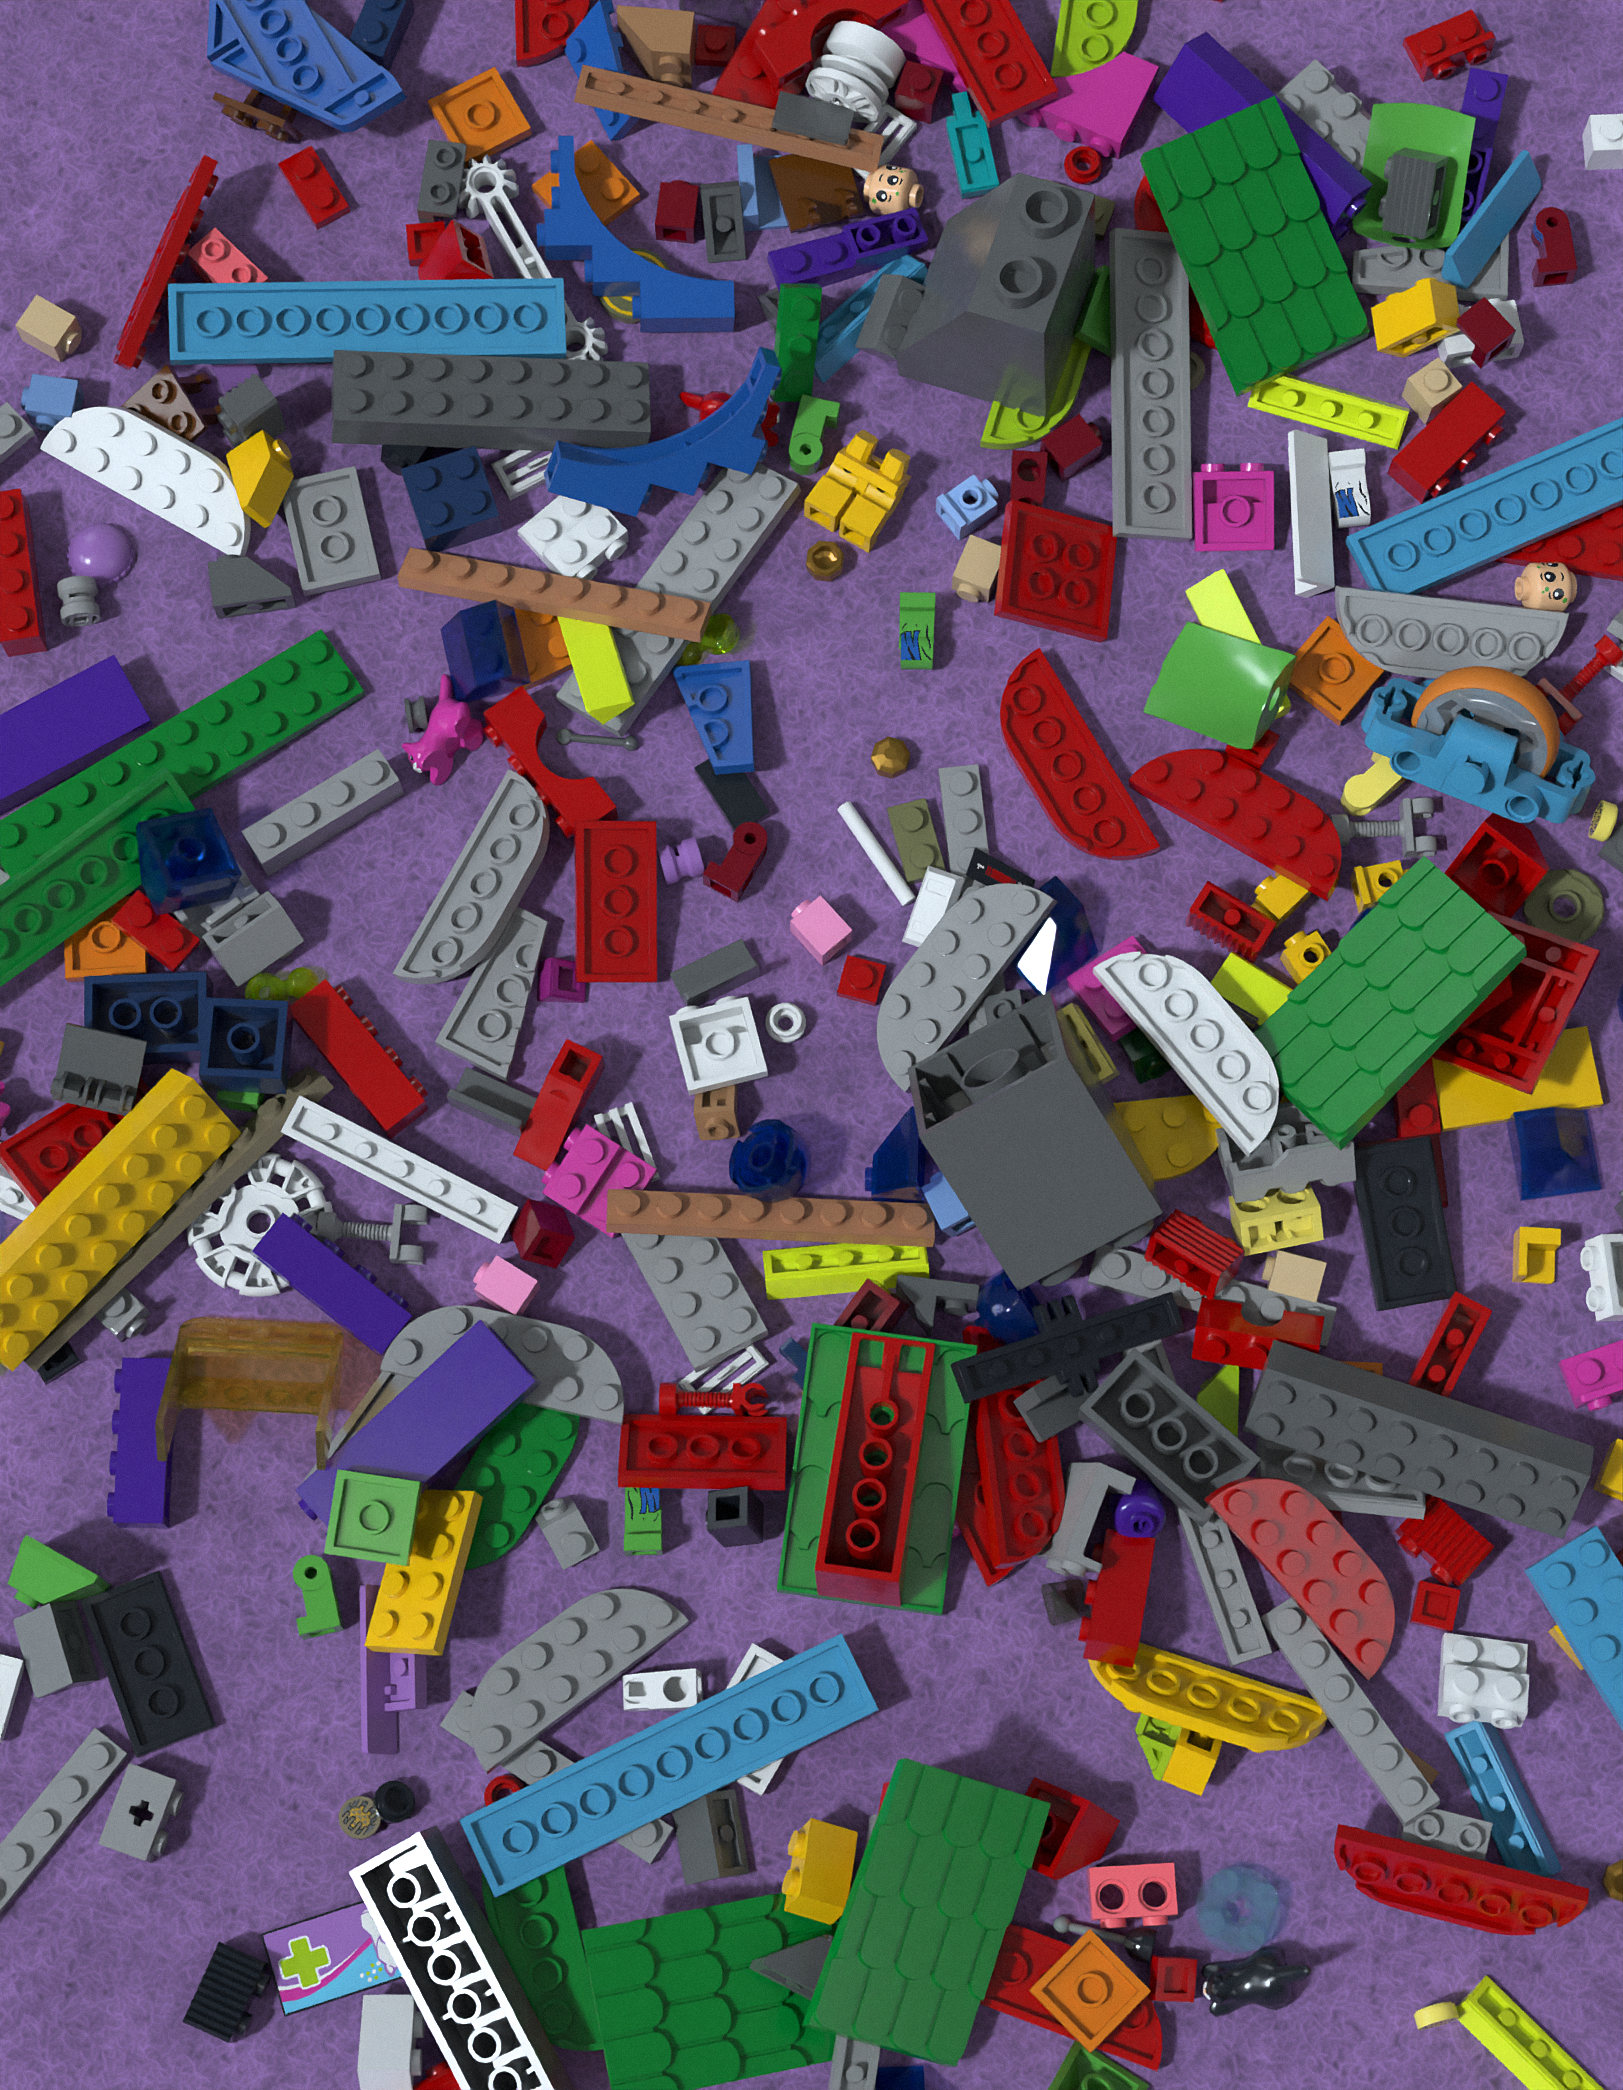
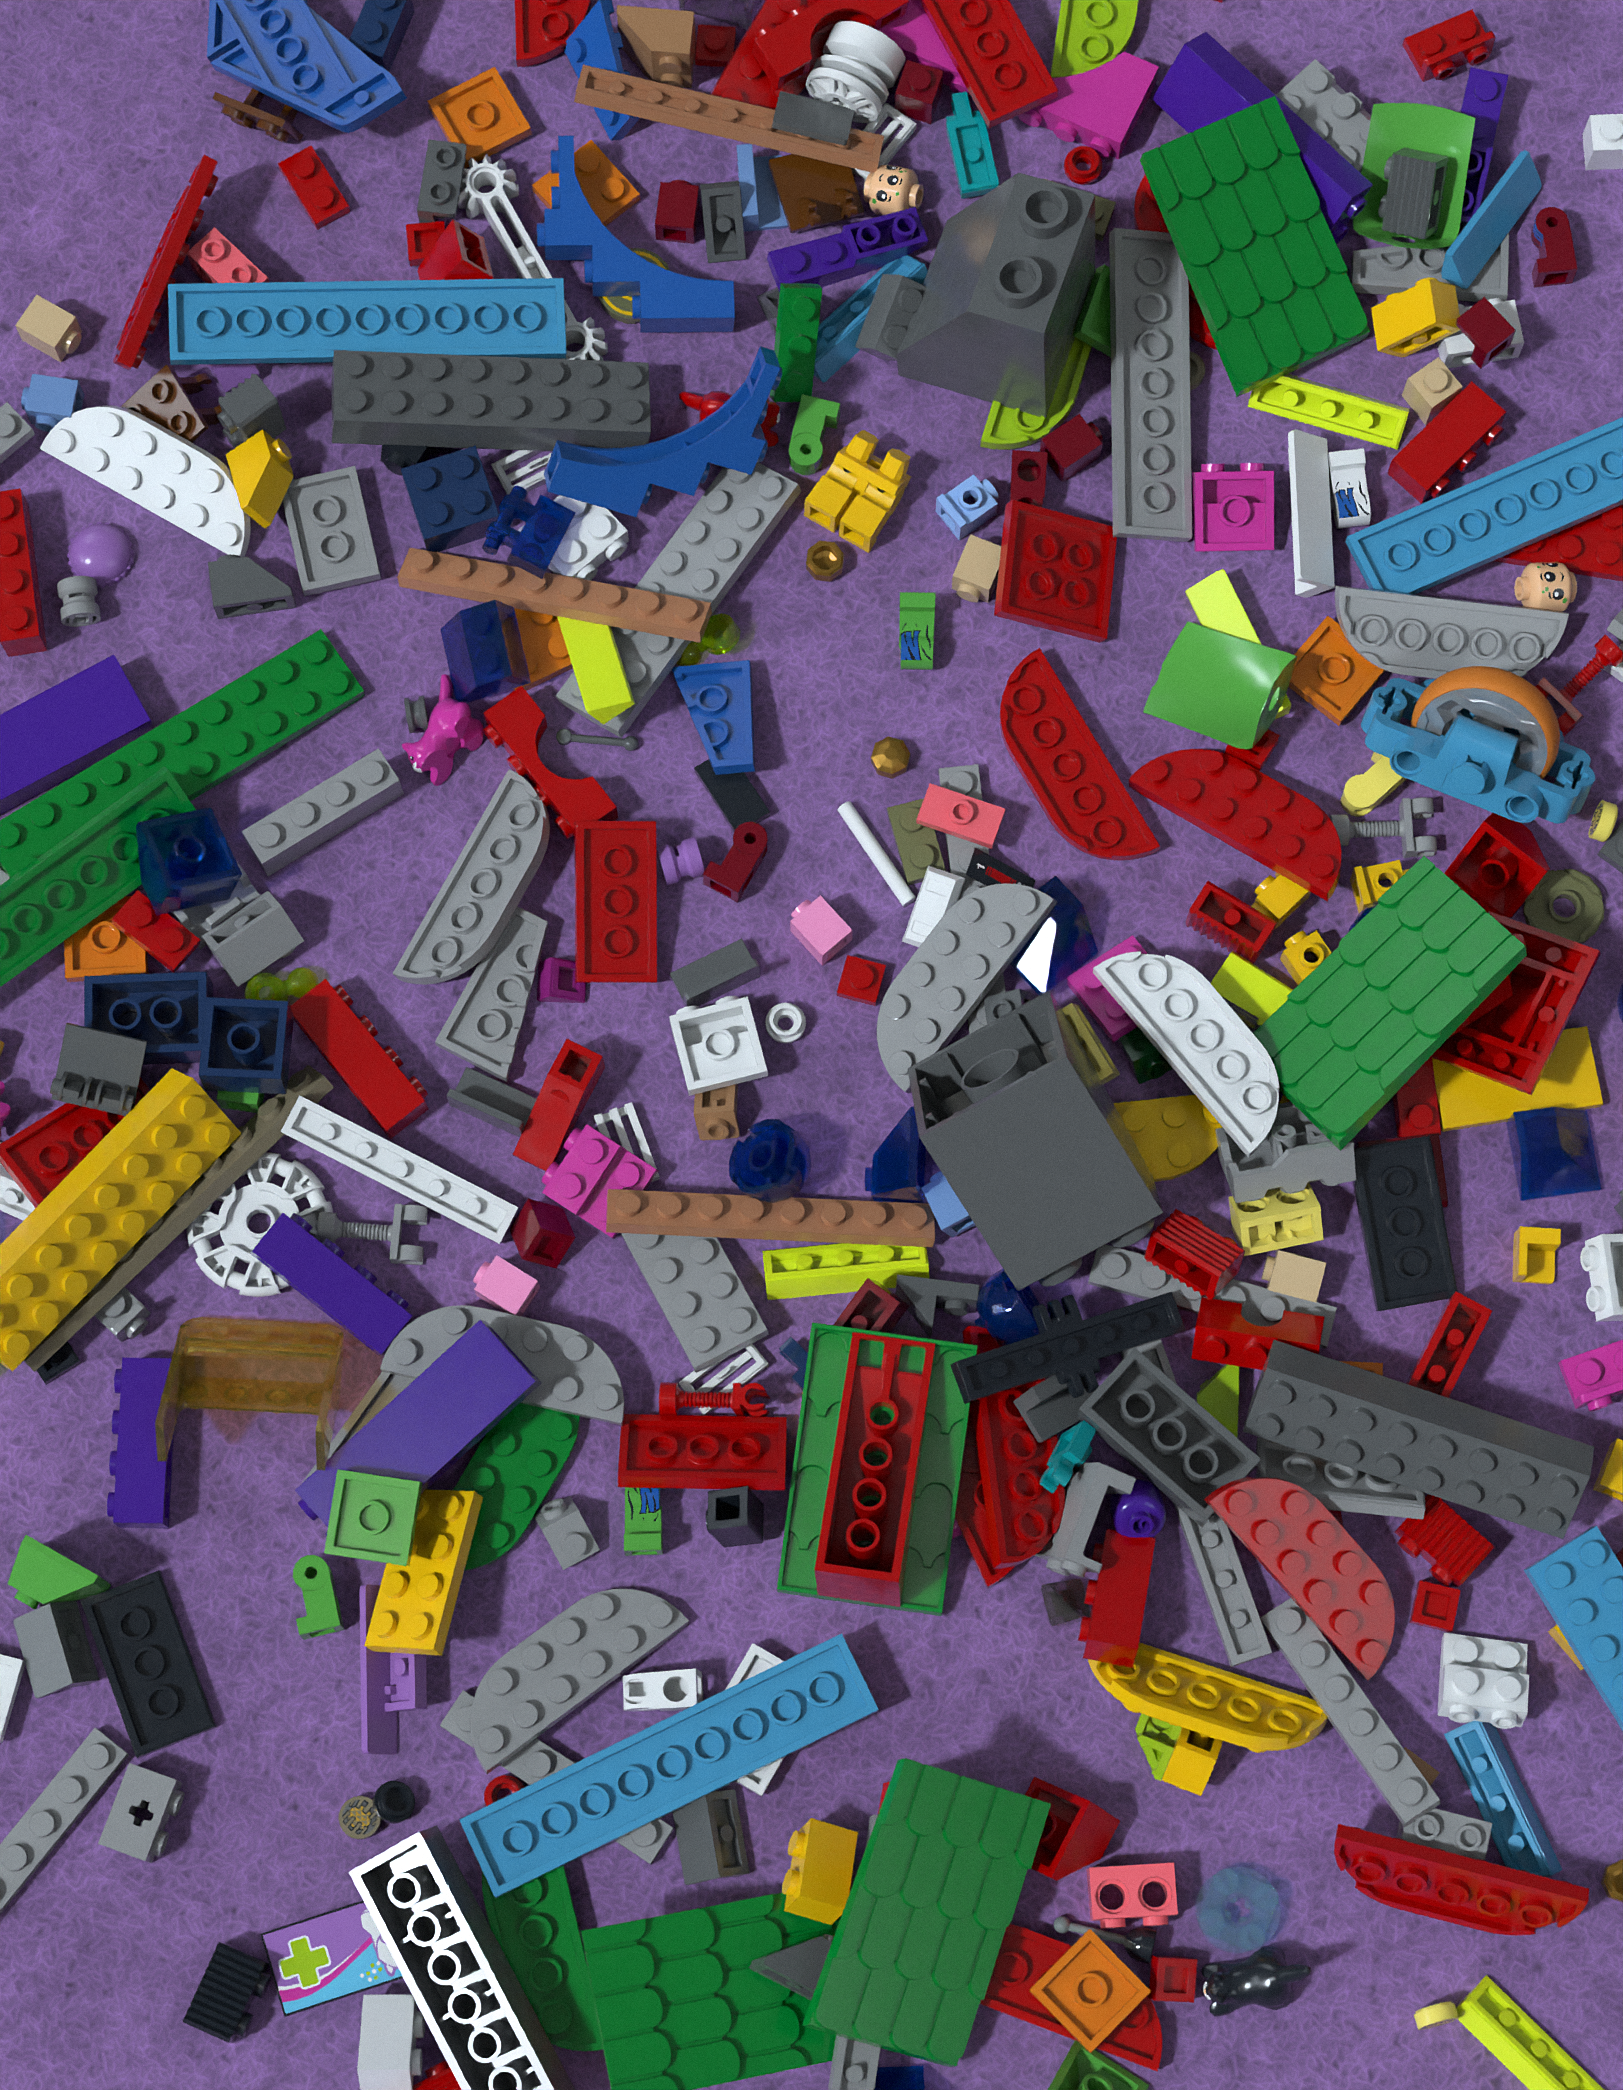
(540, 536): none -> clear blue plate
(960, 816): none -> coral plate
(1070, 1450): none -> teal plate

